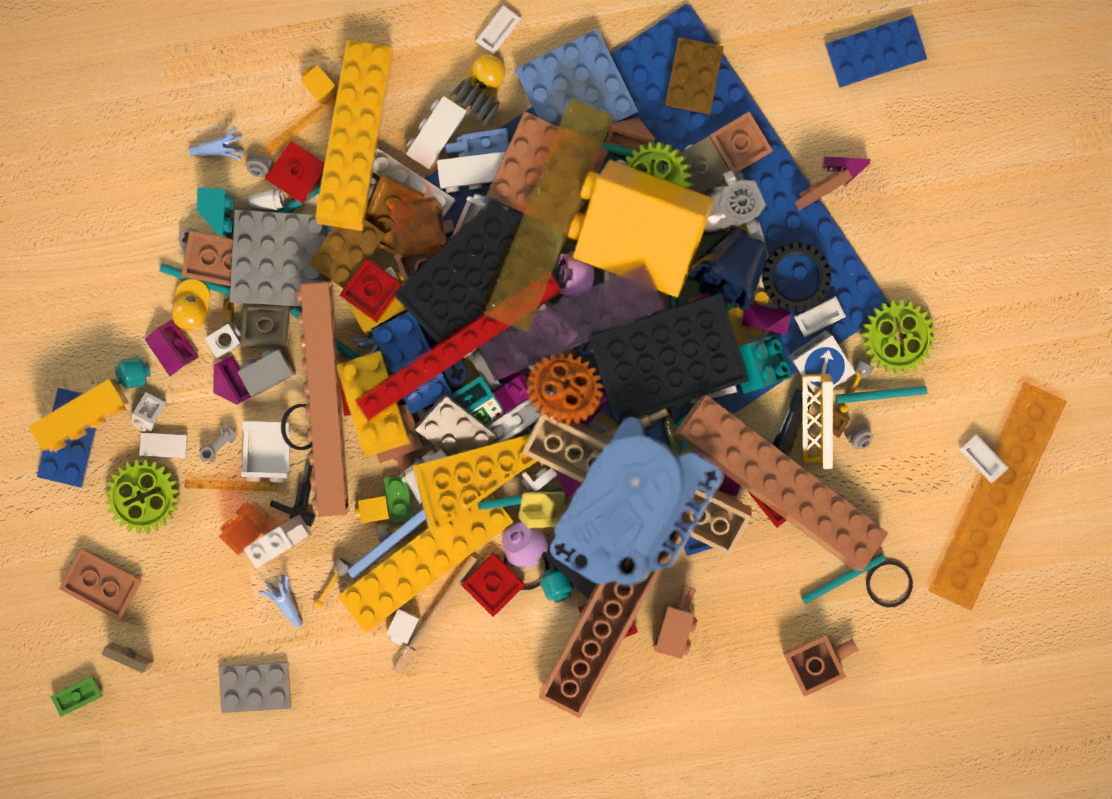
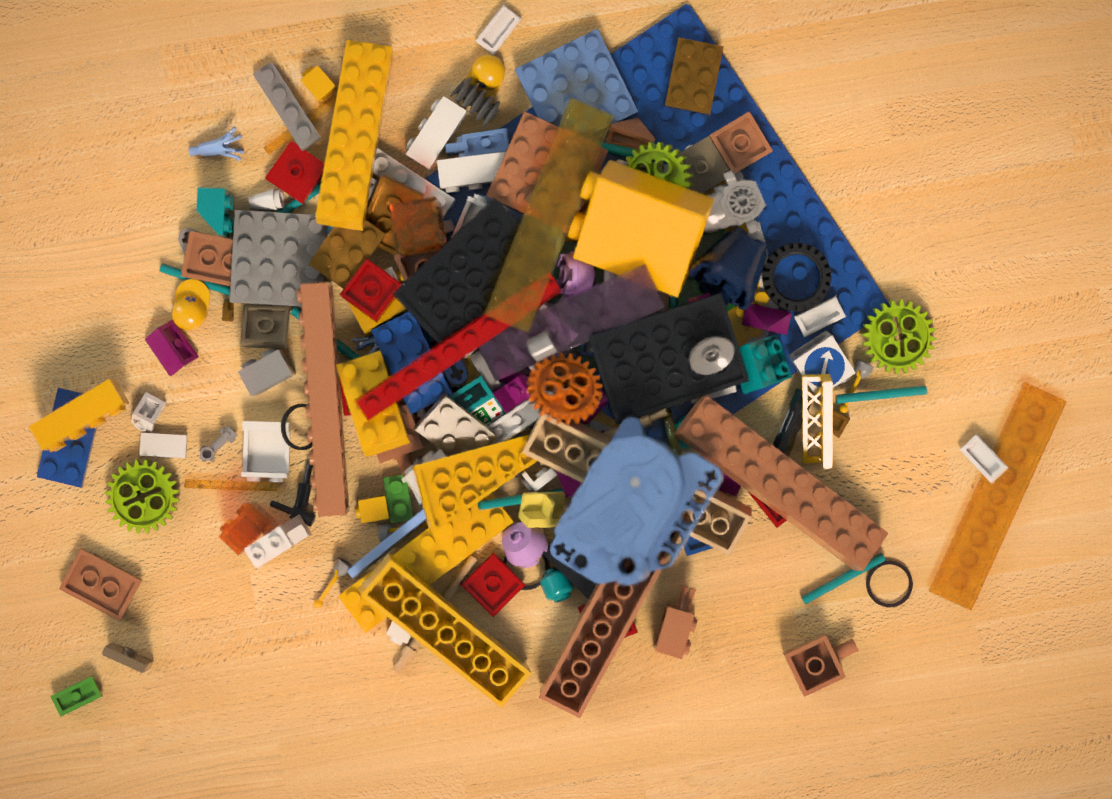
(132, 372): teal head -> none
(214, 340): white brick -> none
(228, 382): magenta slope -> none
(254, 687): light grey plate -> none
(258, 165): light grey plate -> none
(283, 601): light blue piece -> none
(287, 106): none -> light grey plate
(444, 630): none -> yellow brick
(542, 345): none -> light grey brick
(711, 355): none -> light grey dish
(822, 188): nougat plate -> none
(853, 165): magenta slope -> none
(860, 437): light grey plate -> none
(876, 51): blue plate -> none

